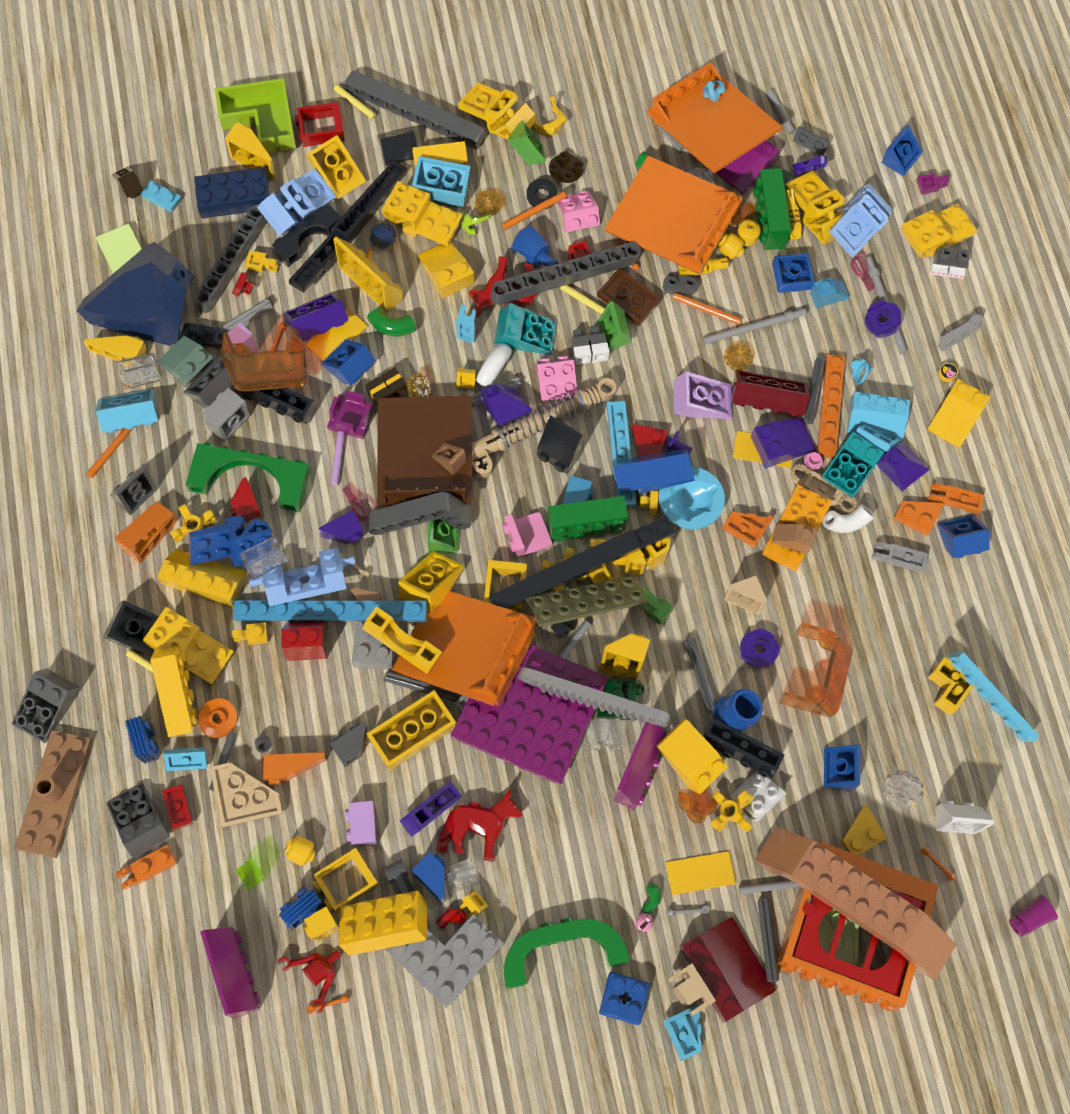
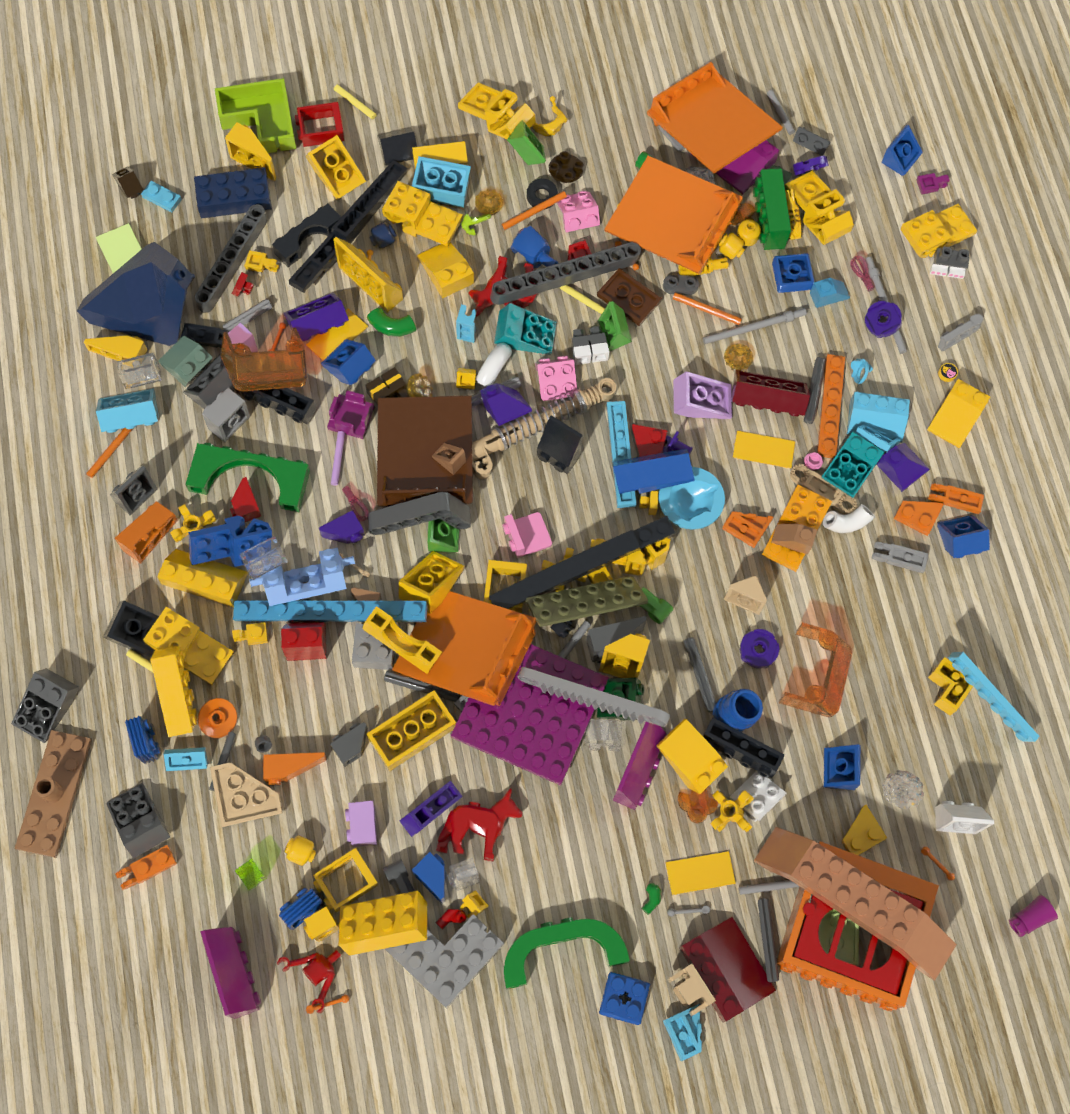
(177, 807): red plate -> none
(296, 201): light blue piece -> none
(414, 109): dark grey beam -> none
(578, 490): dark azure slope -> none
(587, 518): green brick -> none
(602, 636): none -> dark grey slope
(641, 919): bright pink hinge -> none
(711, 93): medium azure piece -> none
(782, 441): dark purple slope -> none
(862, 218): light blue piece -> none

